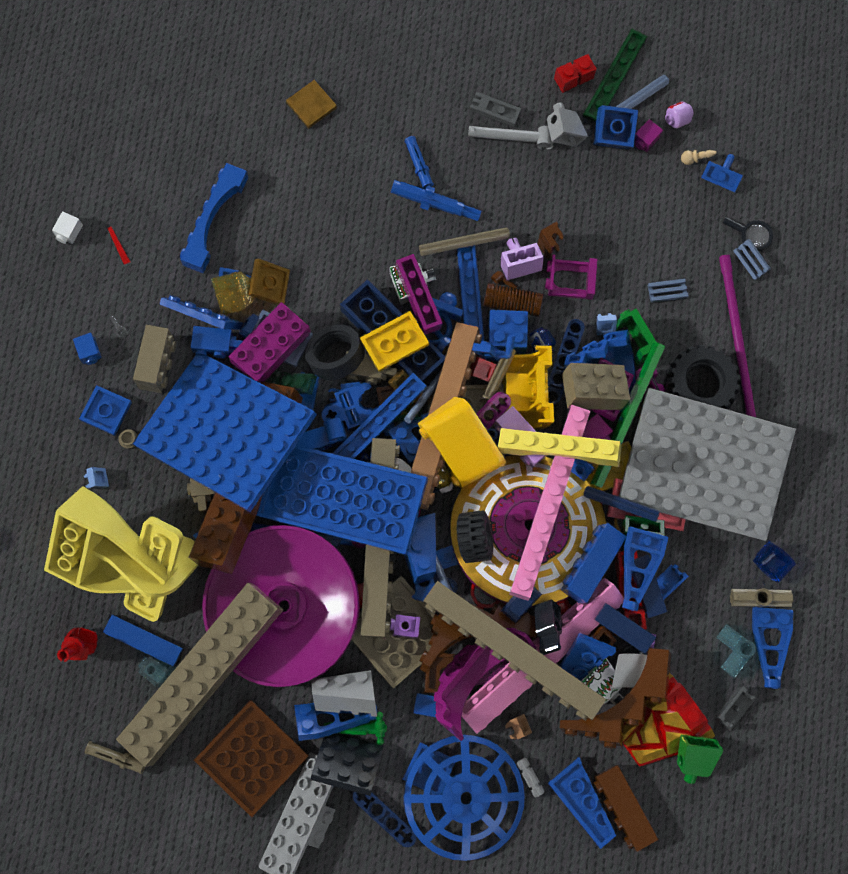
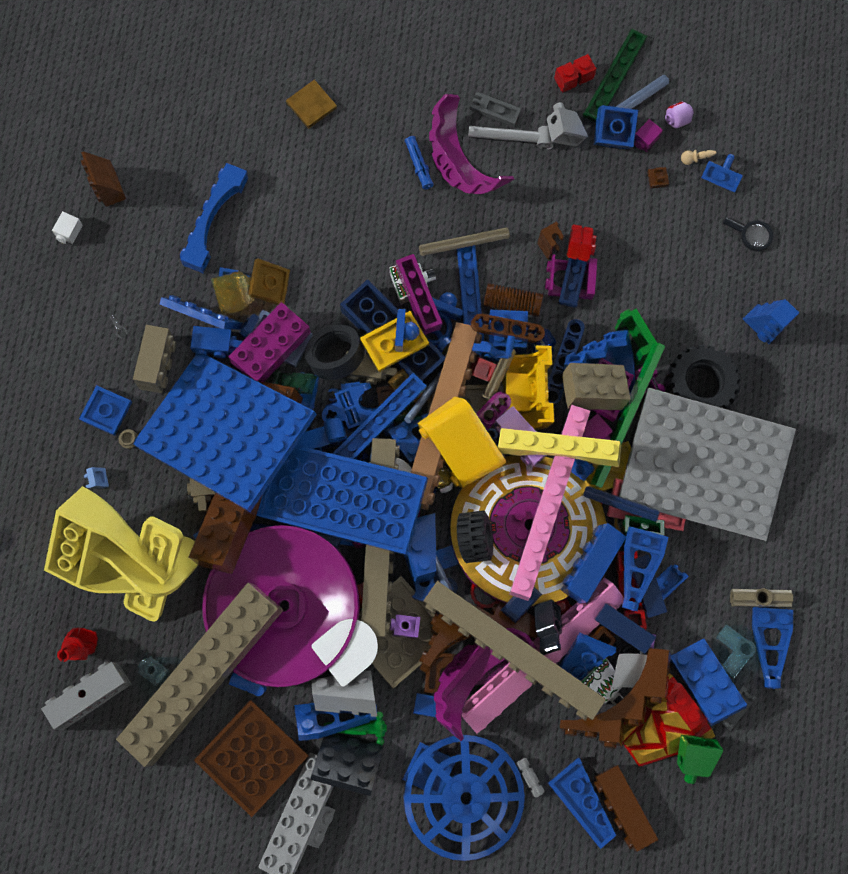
(85, 696): none -> light grey brick
(87, 349): blue brick -> none
(102, 179): none -> reddish brown slope
(114, 757): dark tan pin -> none
(124, 257): red sticker -> none
(143, 640): blue tile -> none
(243, 684): none -> blue bar
(356, 657): none -> white sticker
(386, 814): dark blue beam -> none
(407, 331): none -> blue tile
(429, 198): blue piece -> none
(449, 155): none -> magenta windscreen
(499, 276): reddish brown hand -> none
(507, 328): none -> reddish brown beam
(519, 726): medium nougat tile -> none
(521, 260): lavender brick -> none
(572, 282): none -> dark blue tile
(581, 243): none -> red brick
(606, 324): medium blue tile -> none
(658, 177): none -> reddish brown tile
(683, 288): sand blue tile -> none
(708, 682): none -> blue plate
(726, 270): magenta piece -> none
(737, 251): sand blue tile -> none
(770, 319): none -> blue wedge
(774, 561): clear blue piece -> none

